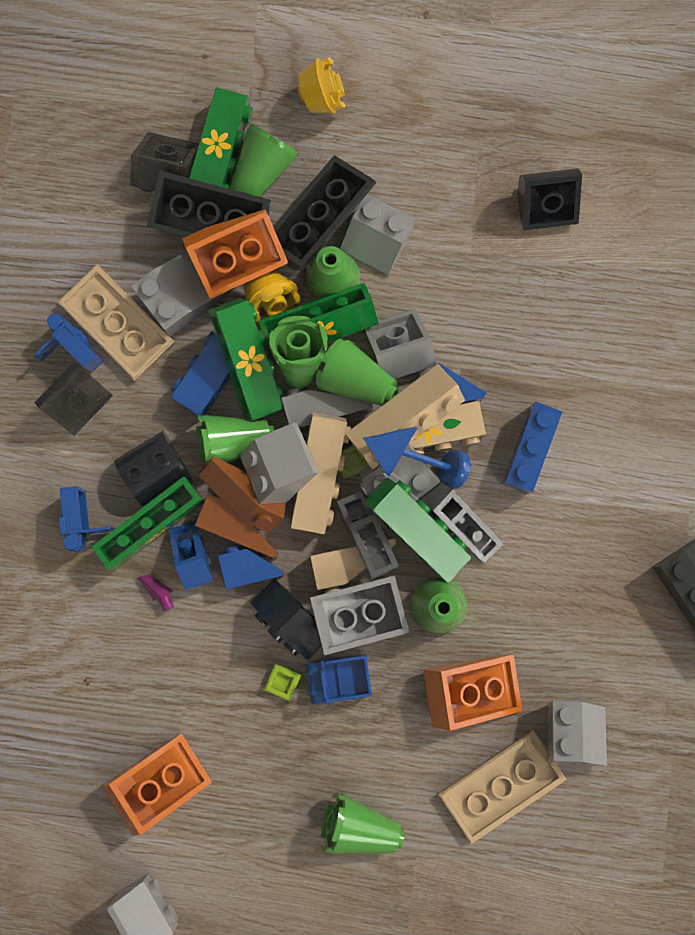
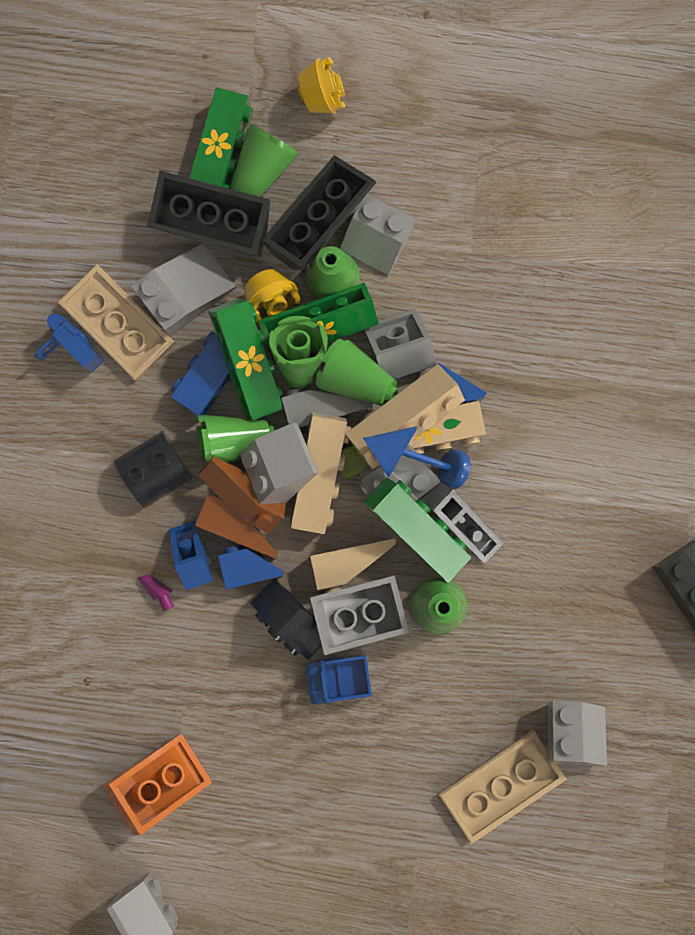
(73, 398): clear smoke tile -> none
(74, 519): blue piece -> none
(148, 524): green brick -> none
(160, 154): clear smoke slope -> none
(235, 252): orange slope -> none
(282, 682): lime tile -> none
(358, 829): bright green cone -> none
(367, 535): dark grey slope -> none
(472, 691): orange slope -> none
(532, 447): blue brick -> none
(549, 198): black brick -> none

